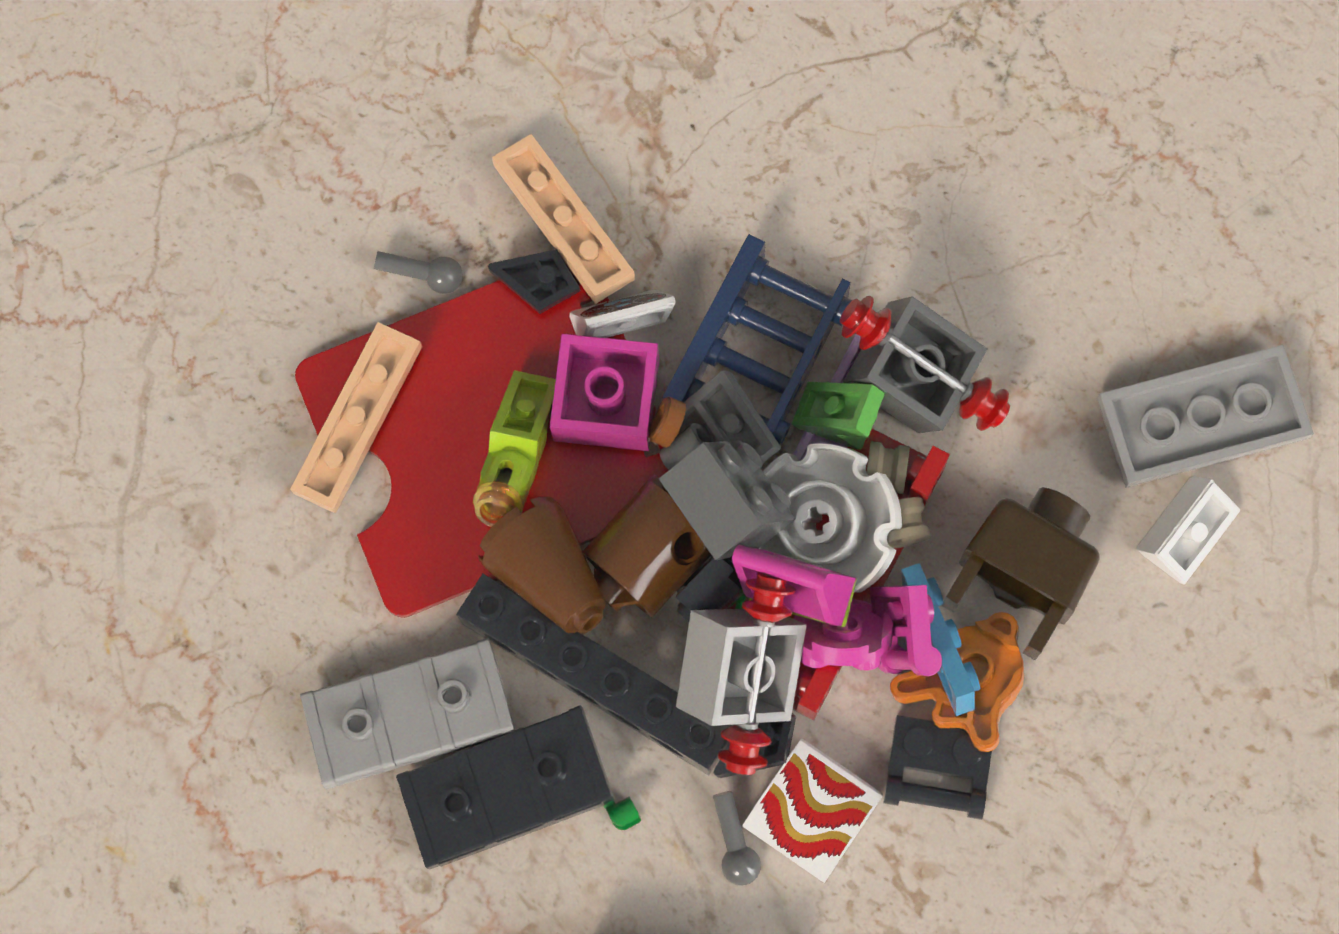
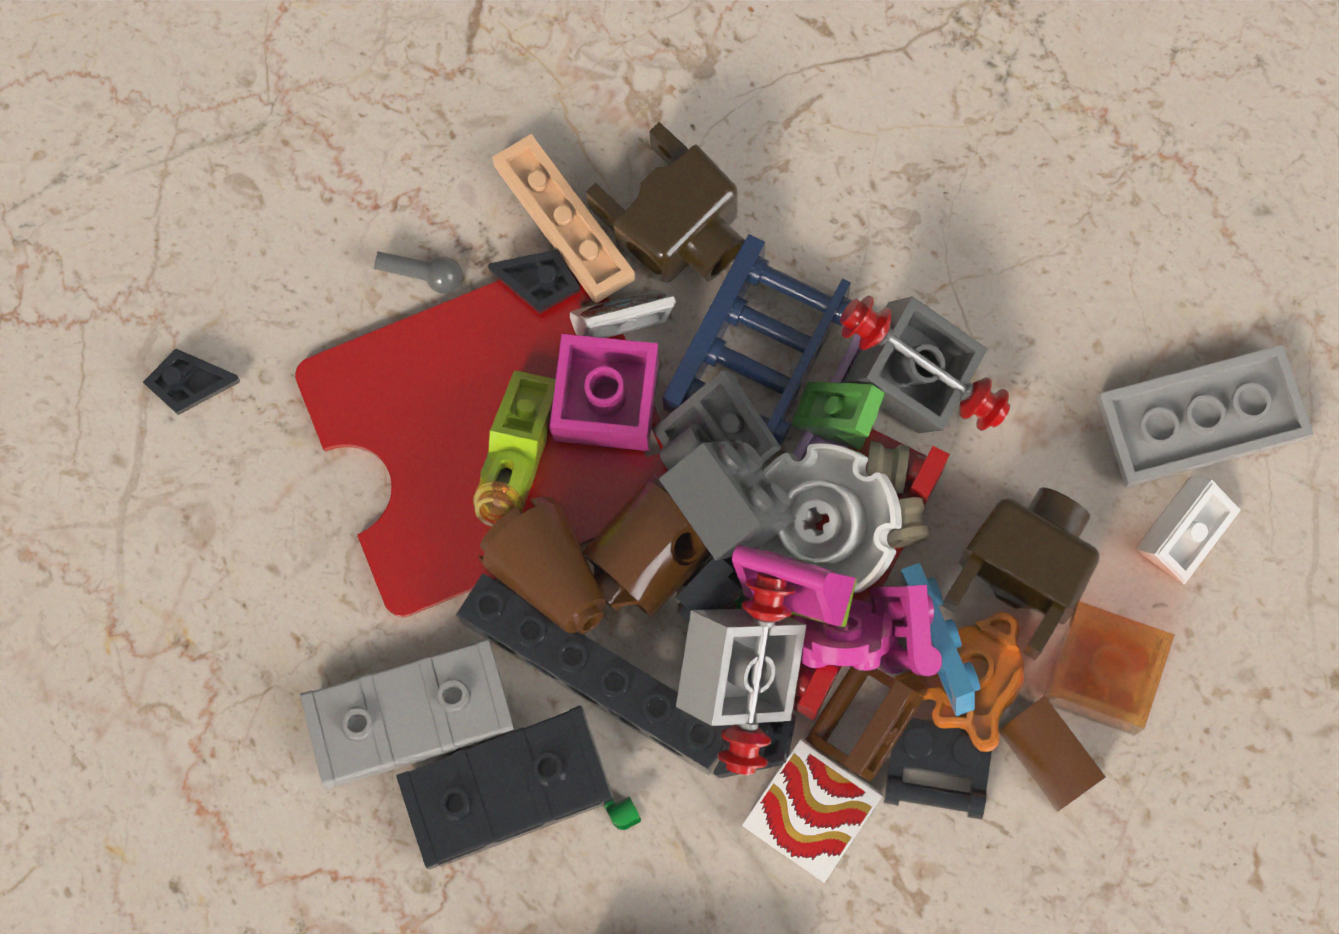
(188, 381): none -> black piece
(356, 417): light nougat plate -> none
(667, 421): dark orange tile -> none
(678, 214): none -> dark brown piece
(740, 863): dark grey bar -> none
(880, 733): none -> reddish brown tile
(1051, 753): none -> reddish brown brick
(1108, 668): none -> clear orange brick

